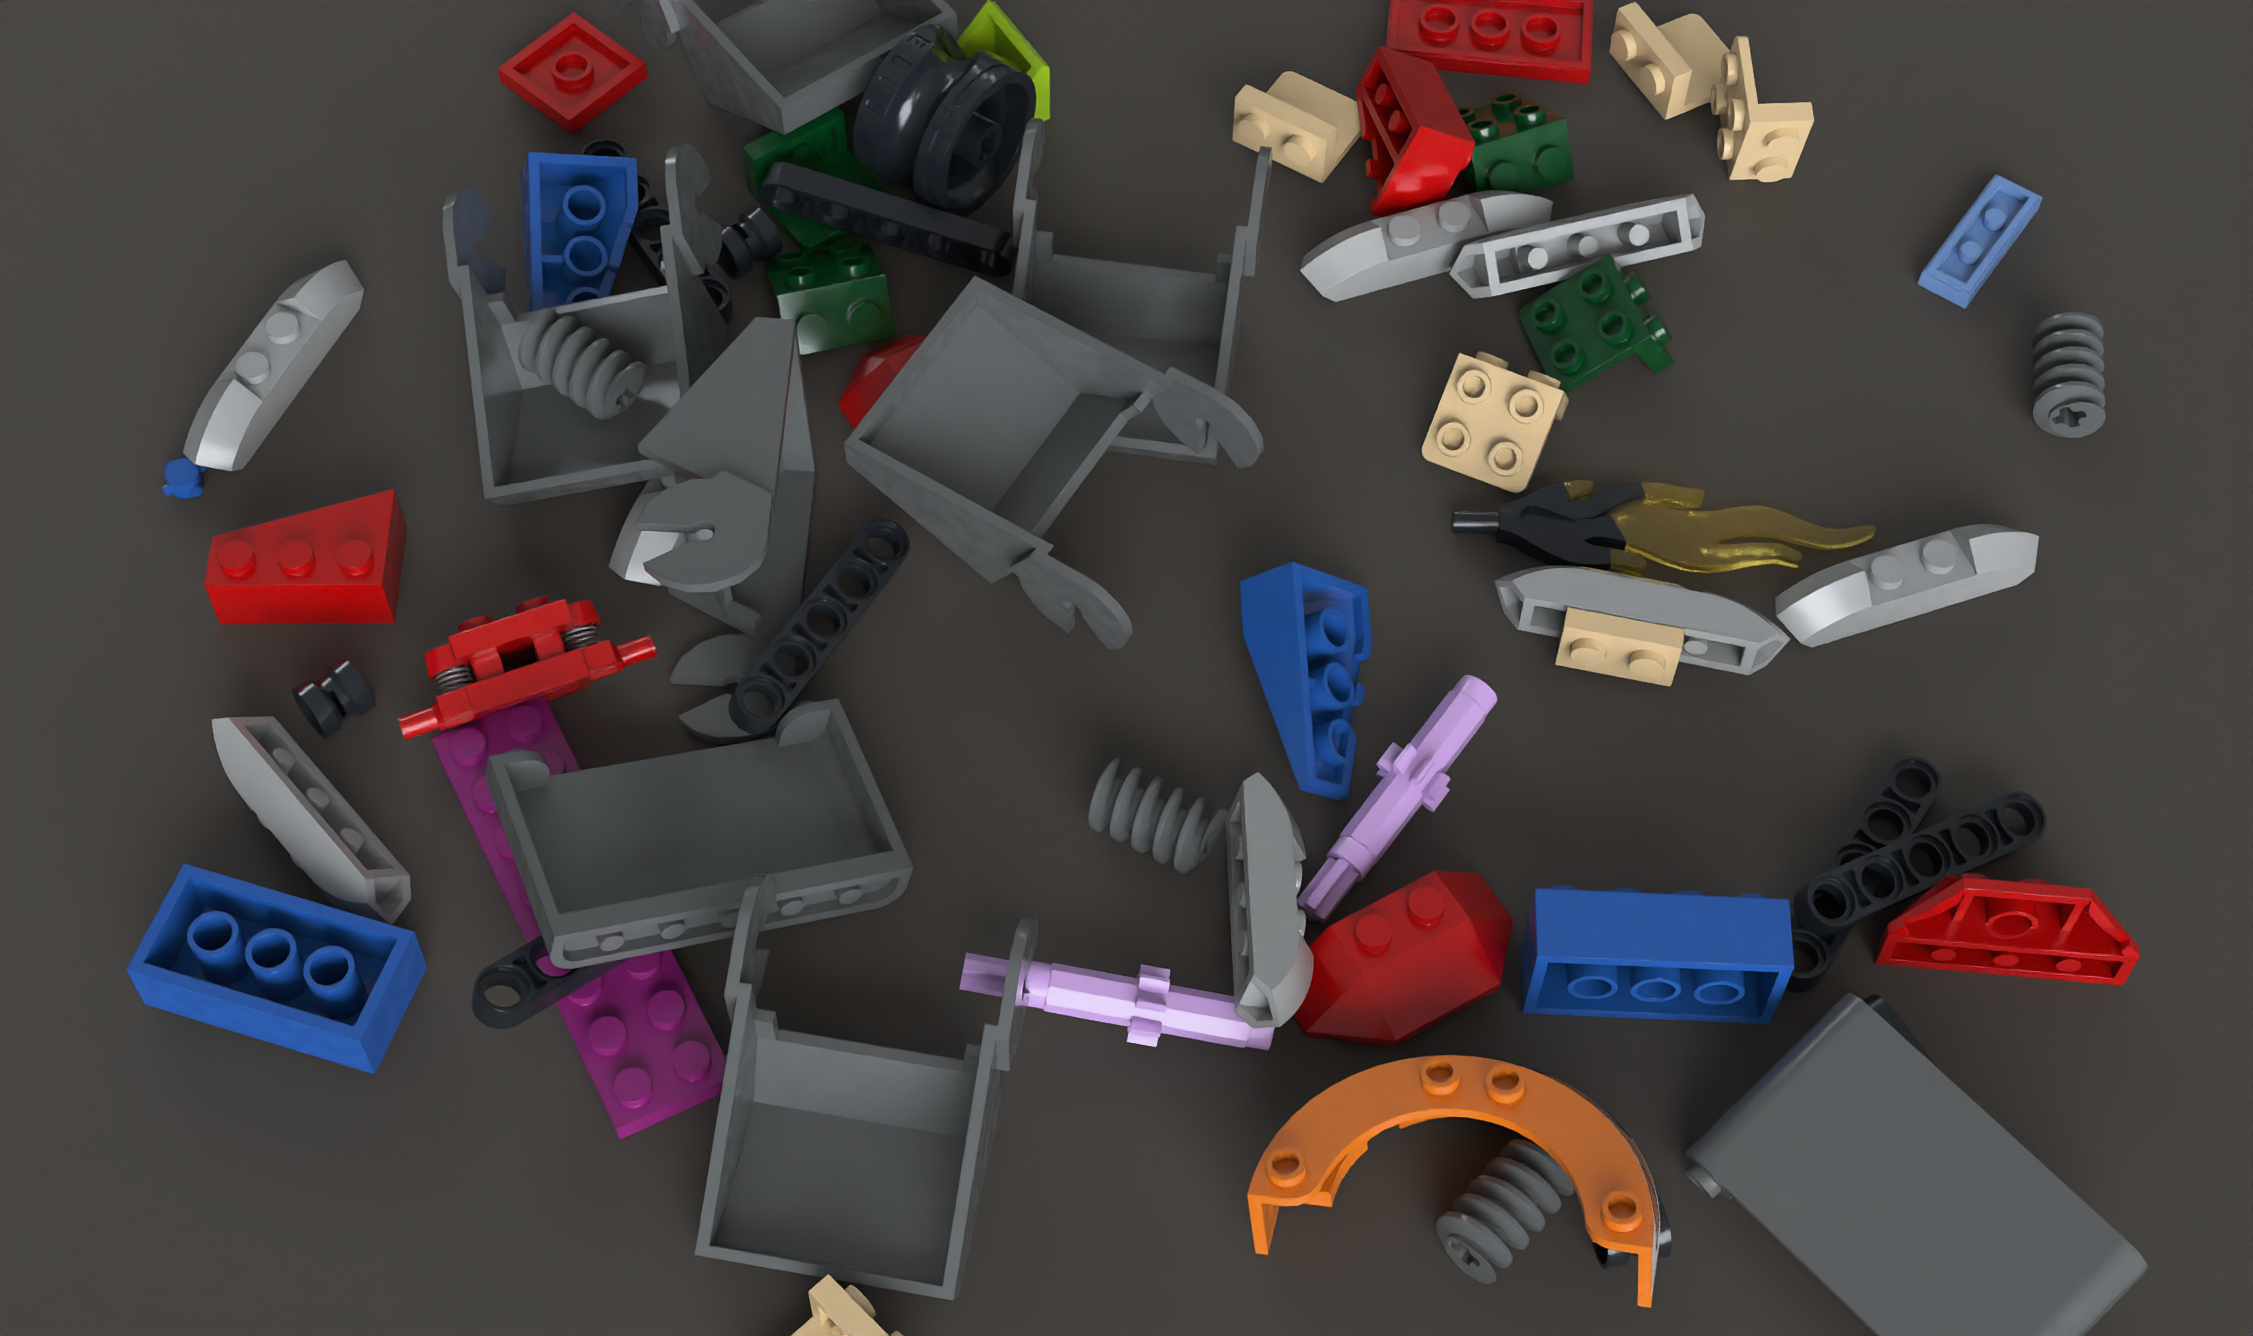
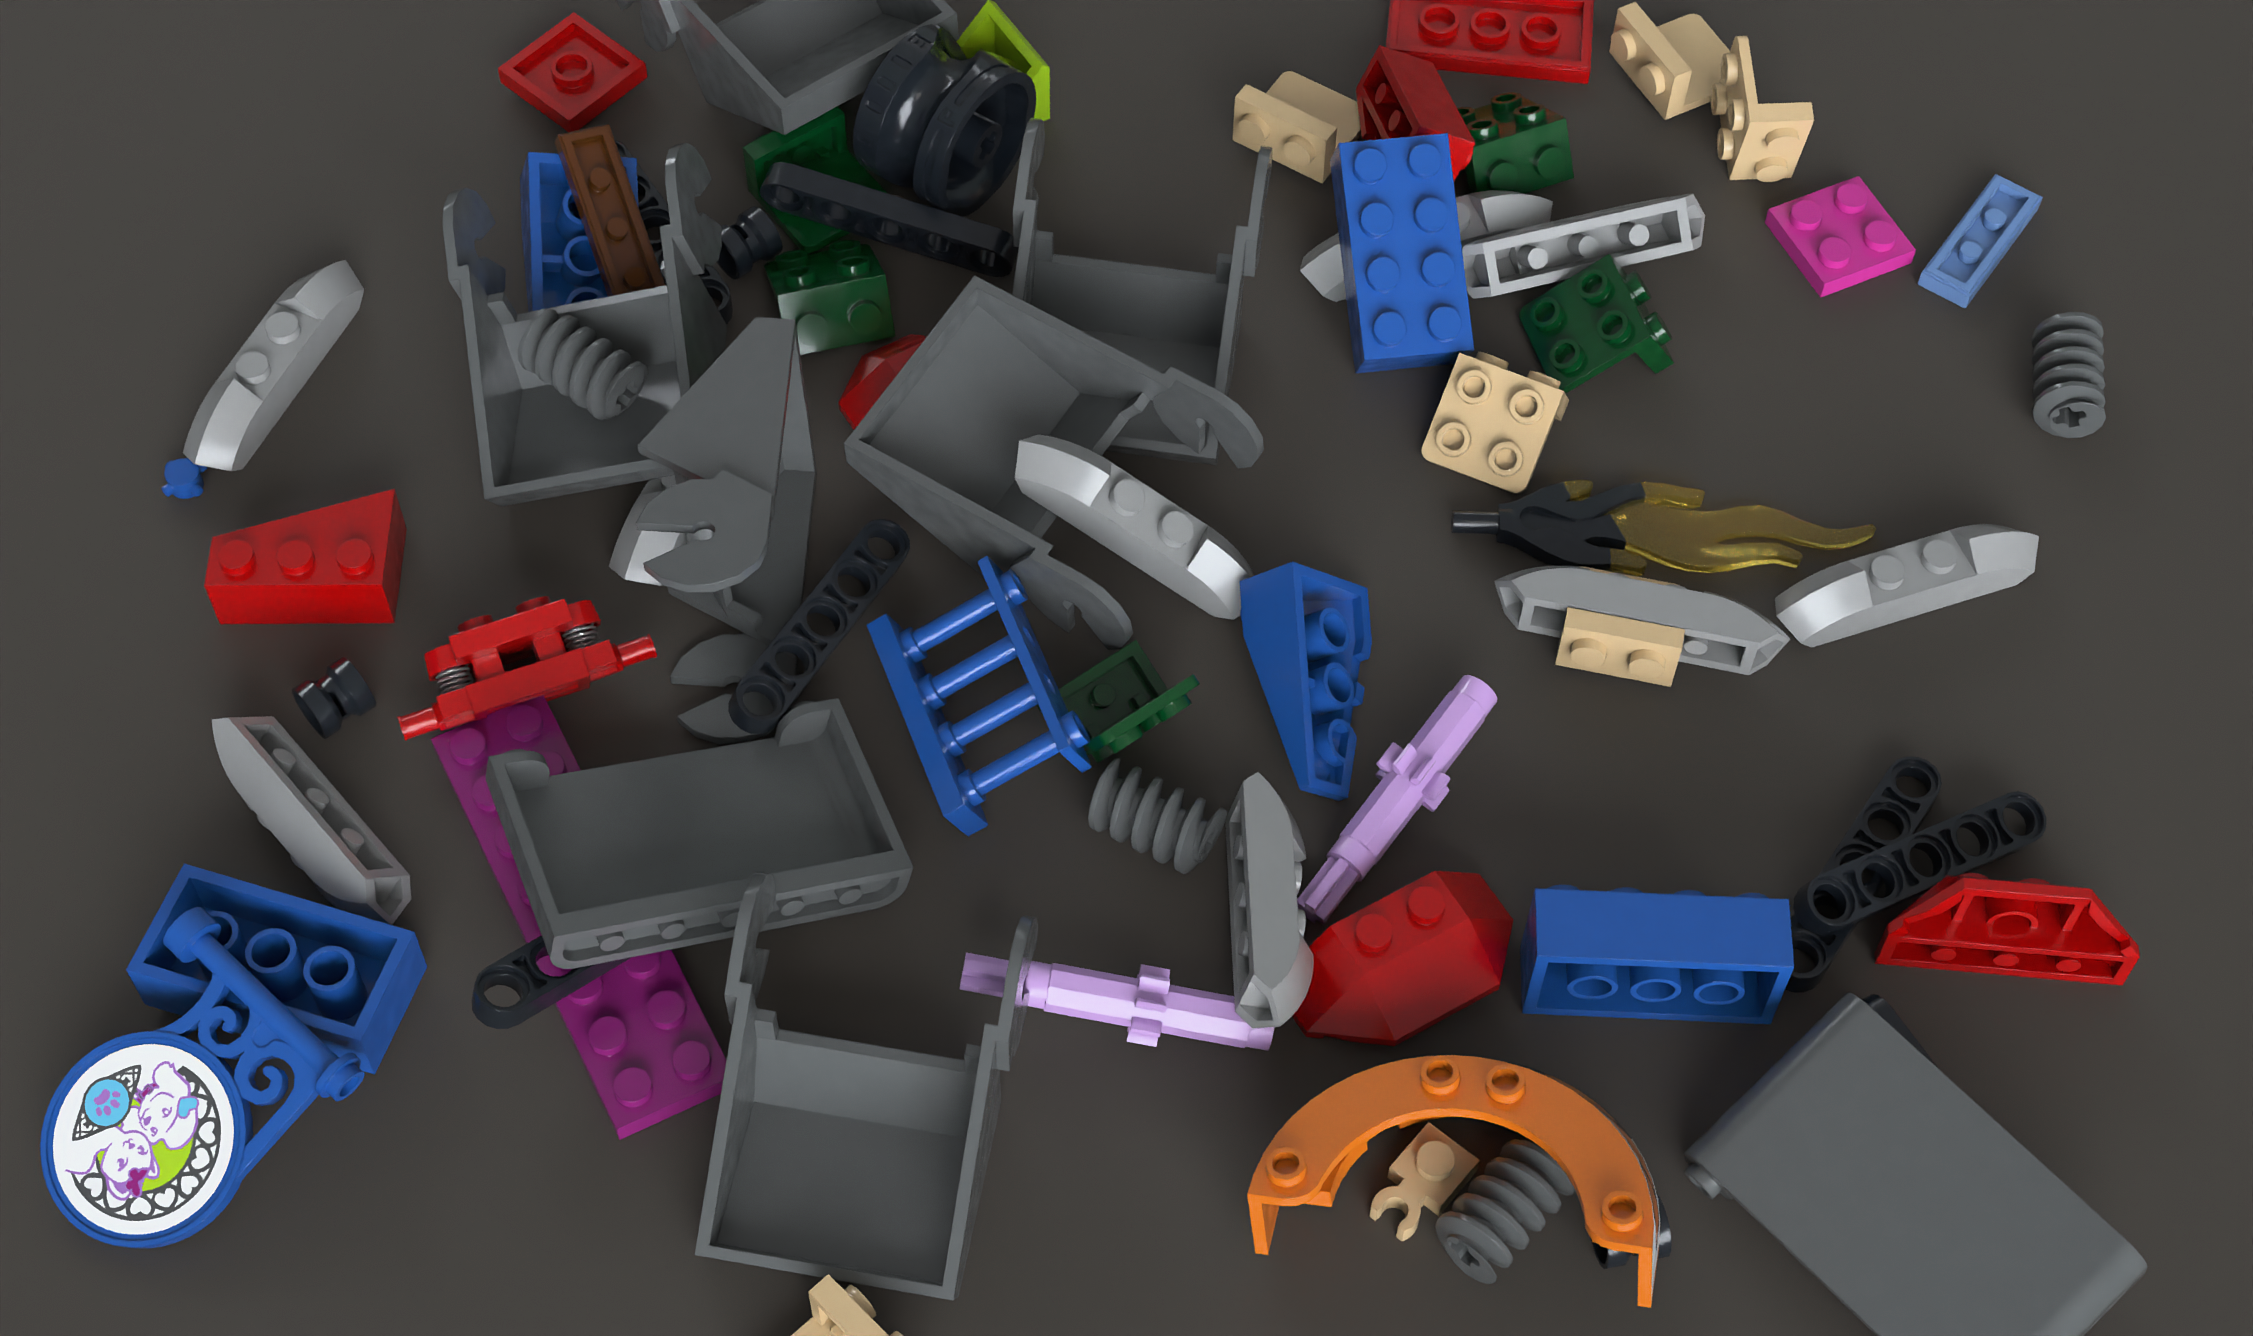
(160, 1127): none -> piece
(608, 210): none -> reddish brown tile
(923, 695): none -> blue fence
(1119, 697): none -> dark green bracket
(1133, 522): none -> light grey brick
(1401, 252): none -> blue brick
(1426, 1174): none -> tan plate
(1839, 236): none -> dark pink plate

